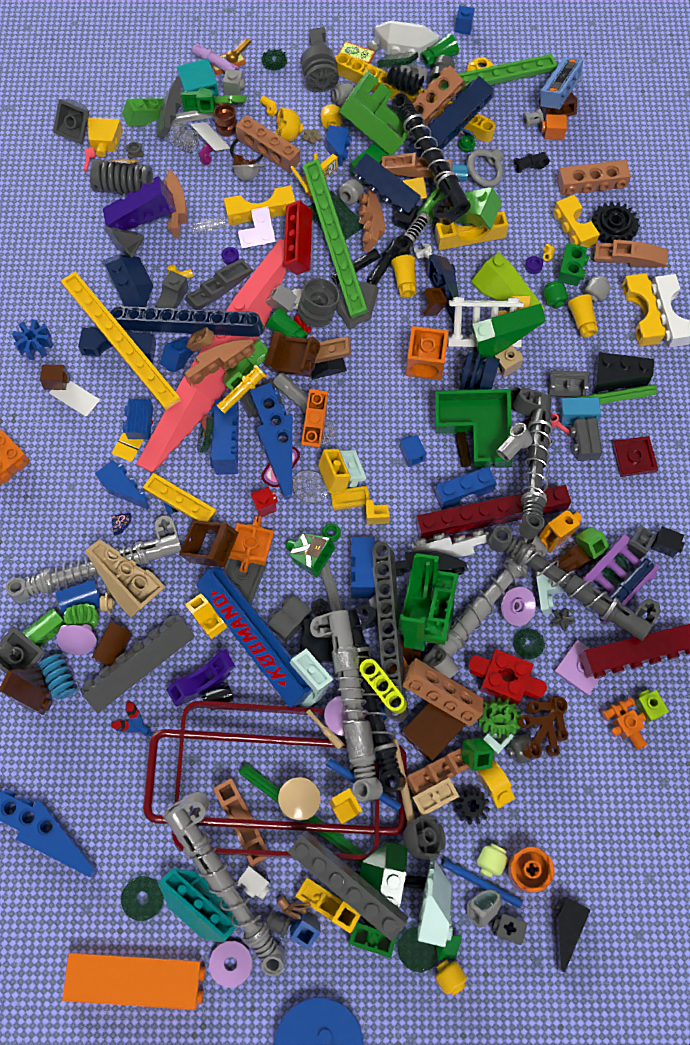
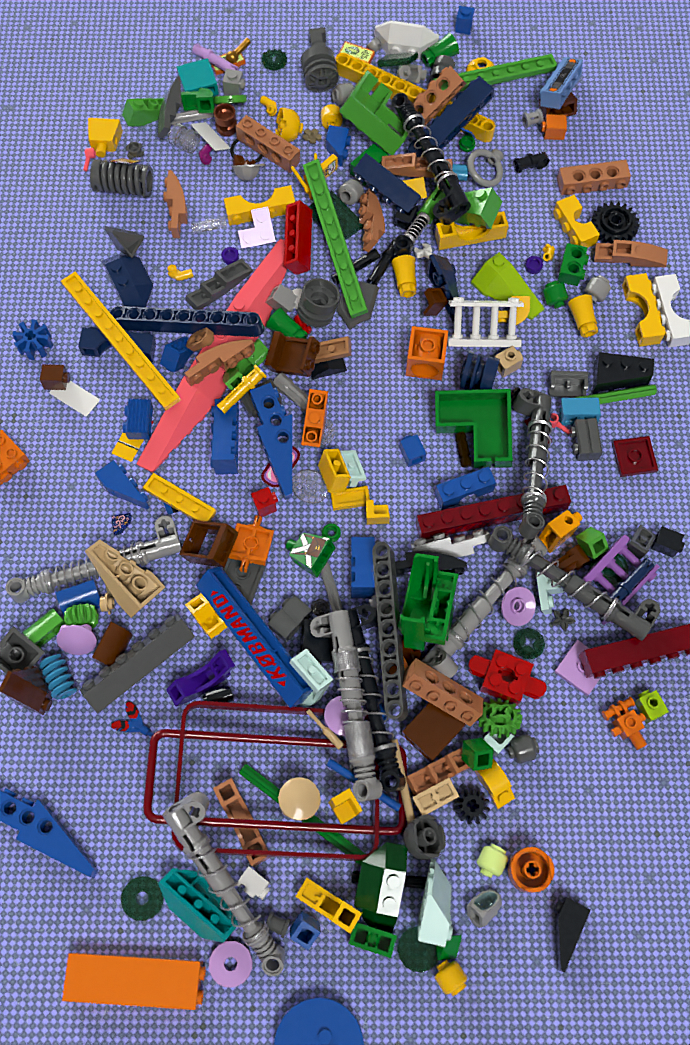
(71, 120): dark grey slope -> none
(140, 207): dark purple wedge -> none
(173, 291): dark grey arch -> none
(205, 431): clear green tile -> none
(292, 909): medium nougat piece -> none
(348, 885): dark grey brick -> none
(376, 679): neon yellow beam -> none
(404, 80): black piece -> none
(481, 882): blue bar -> none
(504, 330): green wedge -> none
(519, 439): light grey piece -> none
(519, 928): dark grey brick -> none
(557, 707): reddish brown plant -> none

